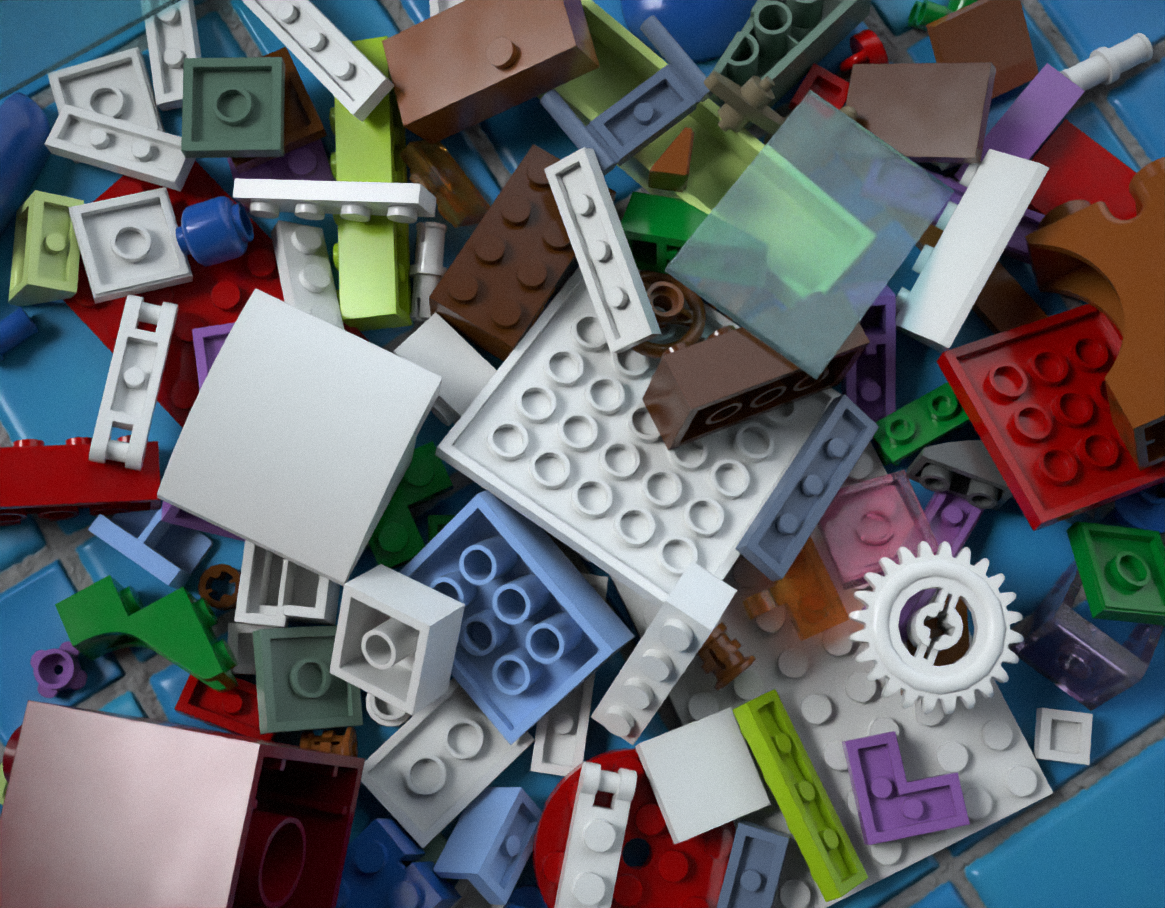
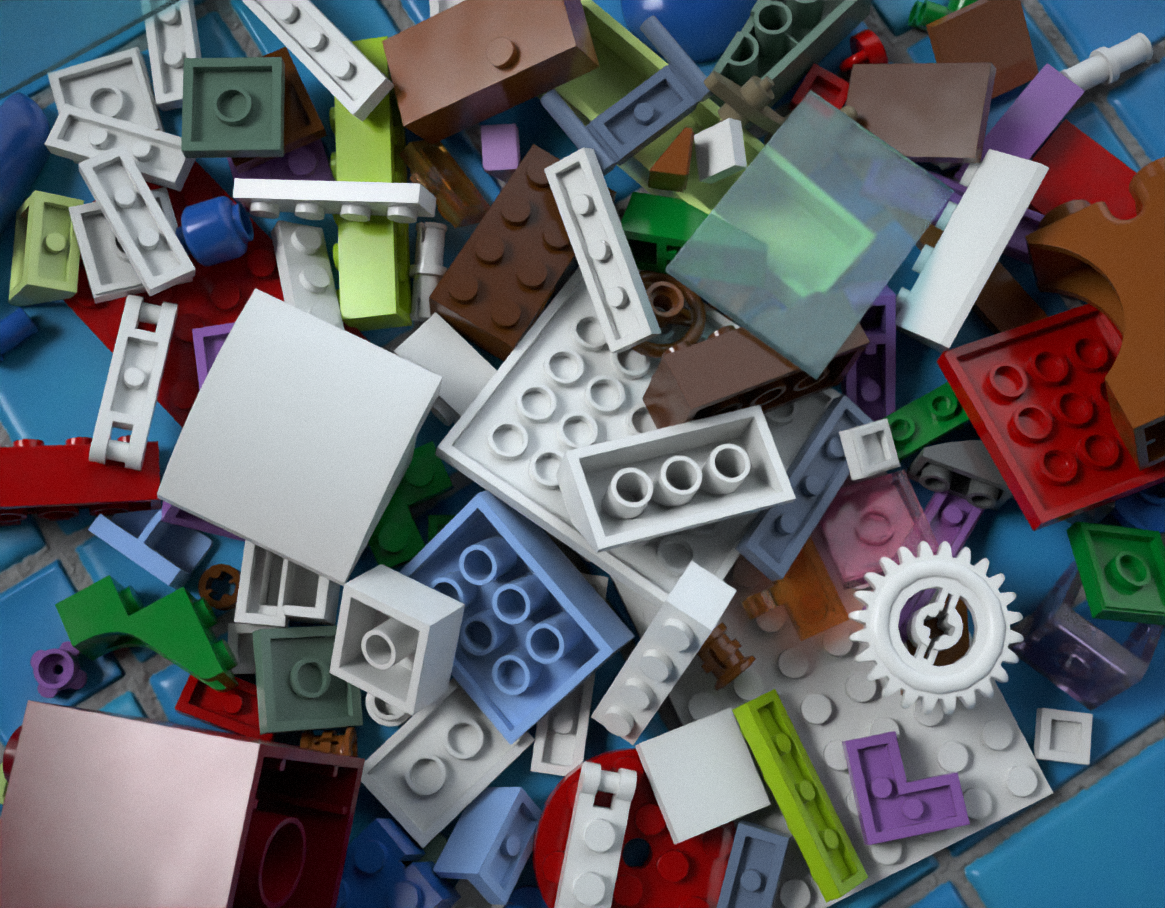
(136, 220): none -> white plate
(500, 150): none -> lavender slope
(673, 479): none -> white slope
(720, 151): none -> white tile
(869, 449): none -> white tile

